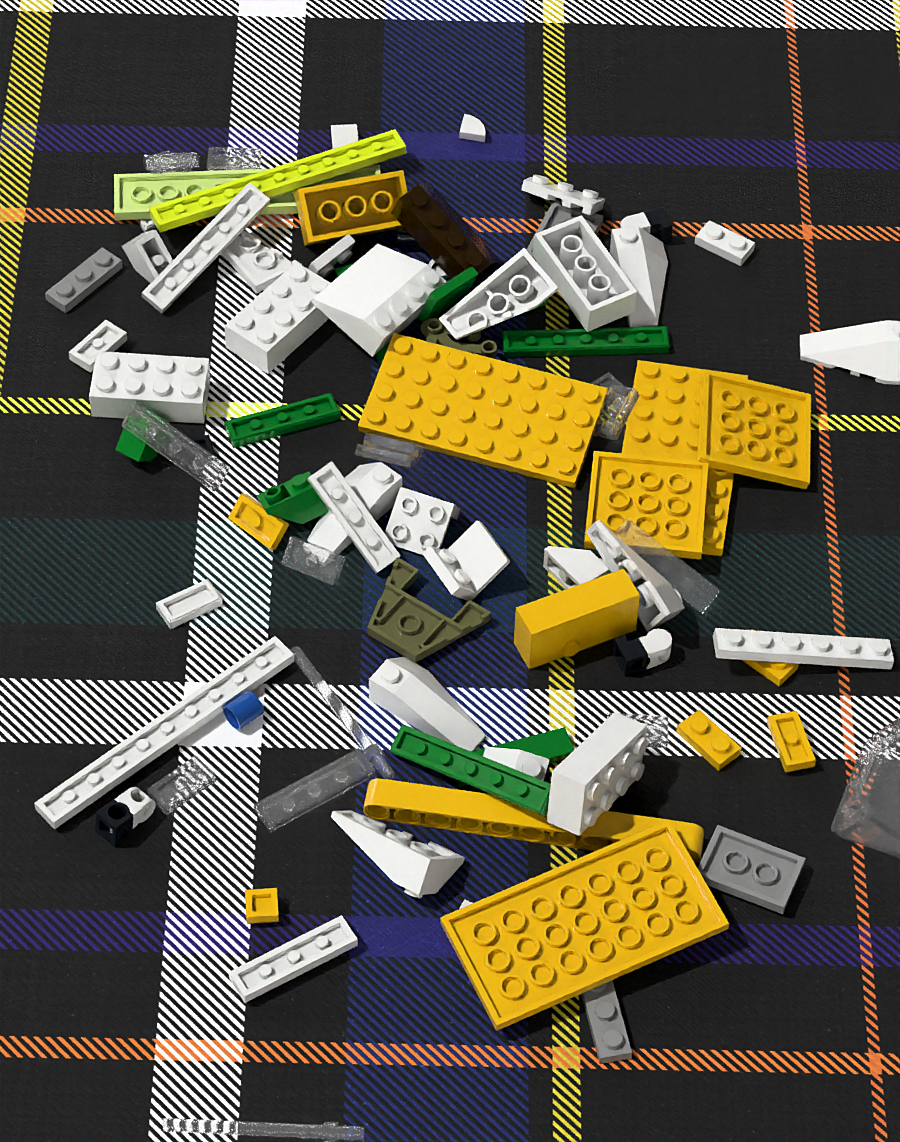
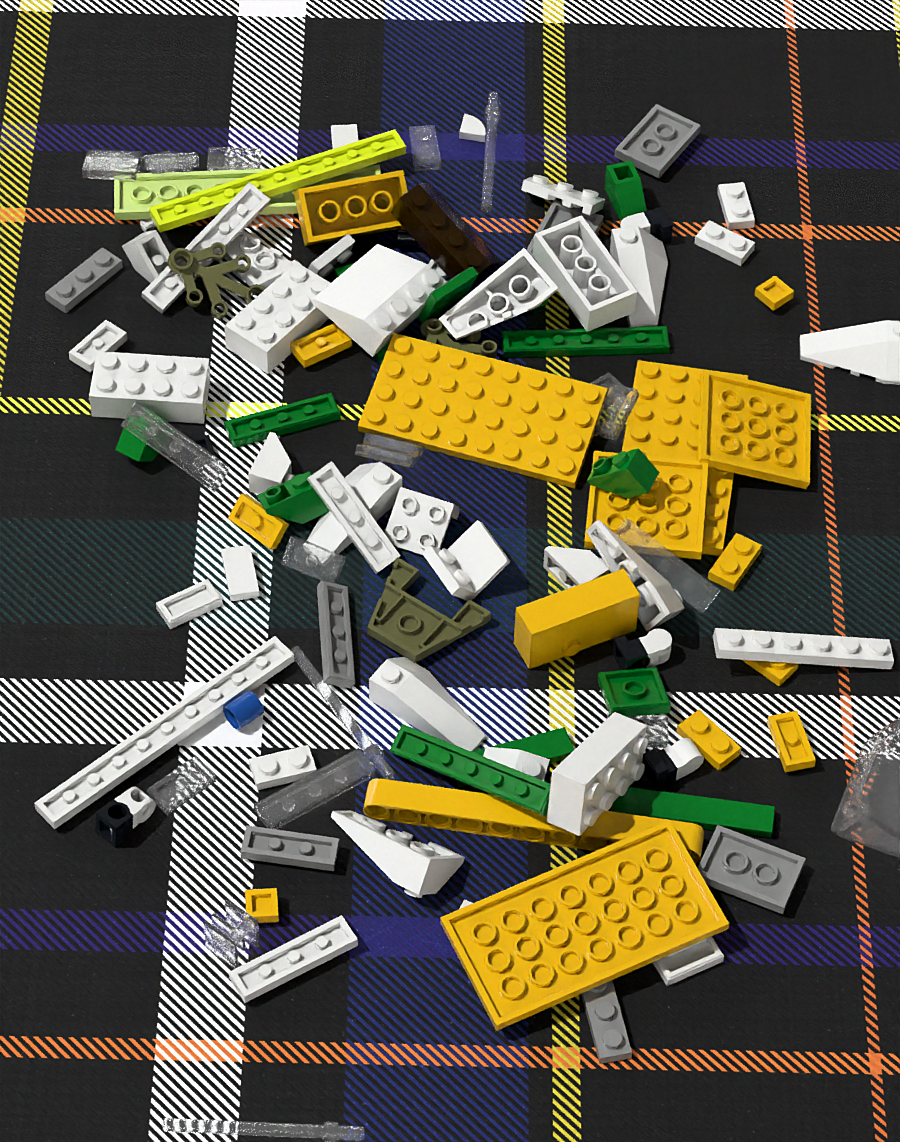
(112, 164): none -> clear slope
(212, 276): none -> olive plant
(226, 935): none -> clear piece
(240, 573): none -> white tile
(270, 467): none -> white slope
(282, 767): none -> white plate
(290, 848): none -> light grey plate
(320, 345): none -> yellow plate
(335, 634): none -> light grey tile
(424, 148): none -> clear plate
(492, 116): none -> clear bar
(624, 189): none -> green slope
(624, 474): none -> green slope
(634, 692): none -> green tile
(657, 140): none -> light grey plate
(671, 763): none -> leg
(689, 961): none -> white tile
(704, 811): none -> green tile
(734, 562): none -> yellow plate
(736, 206): none -> white plate
(774, 293): none -> yellow plate

